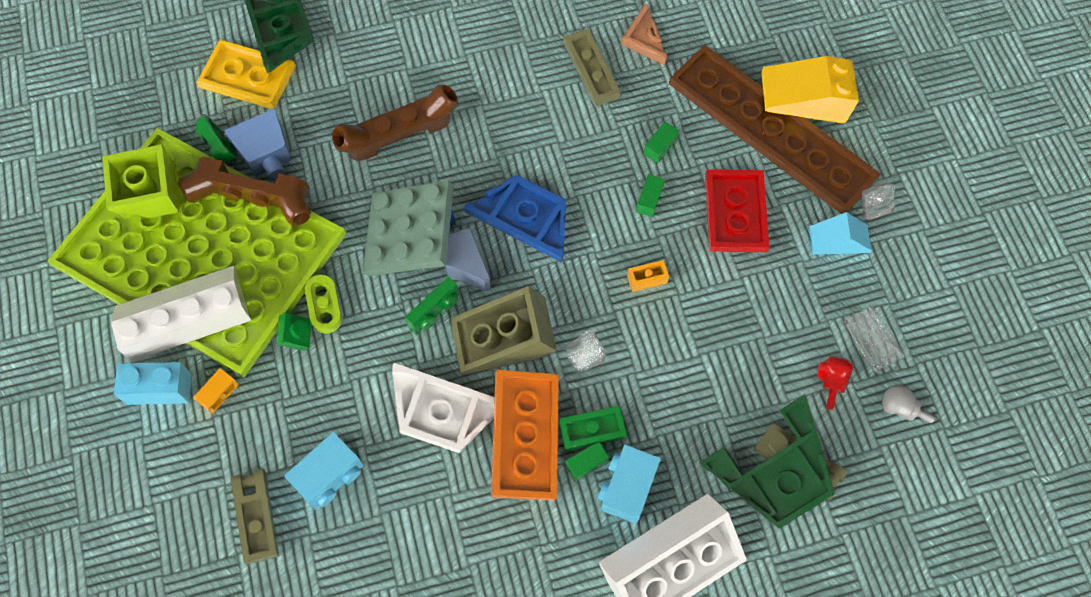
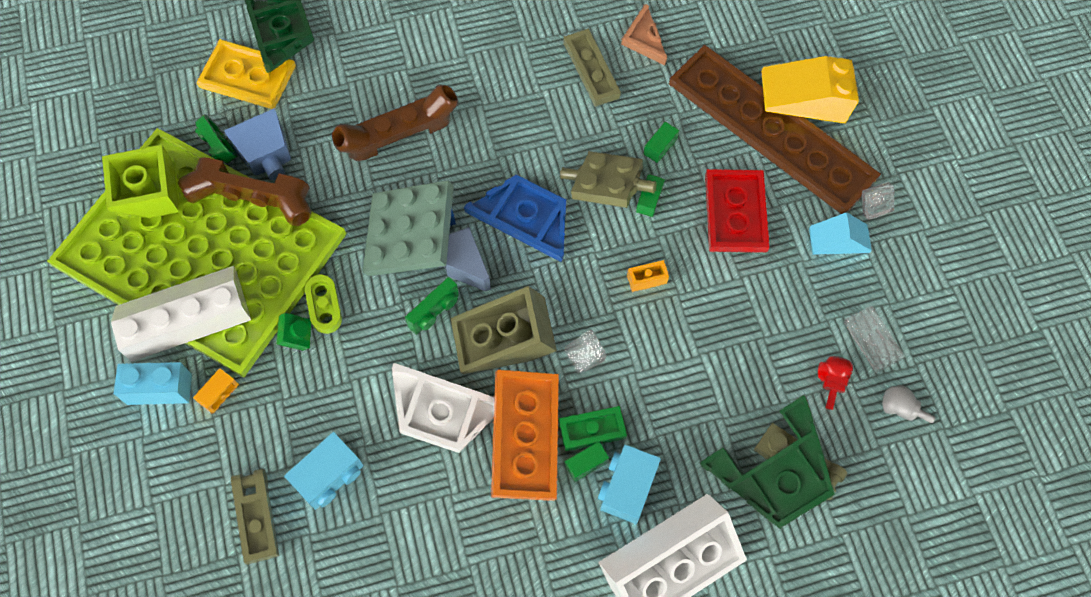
(607, 179): none -> olive plate

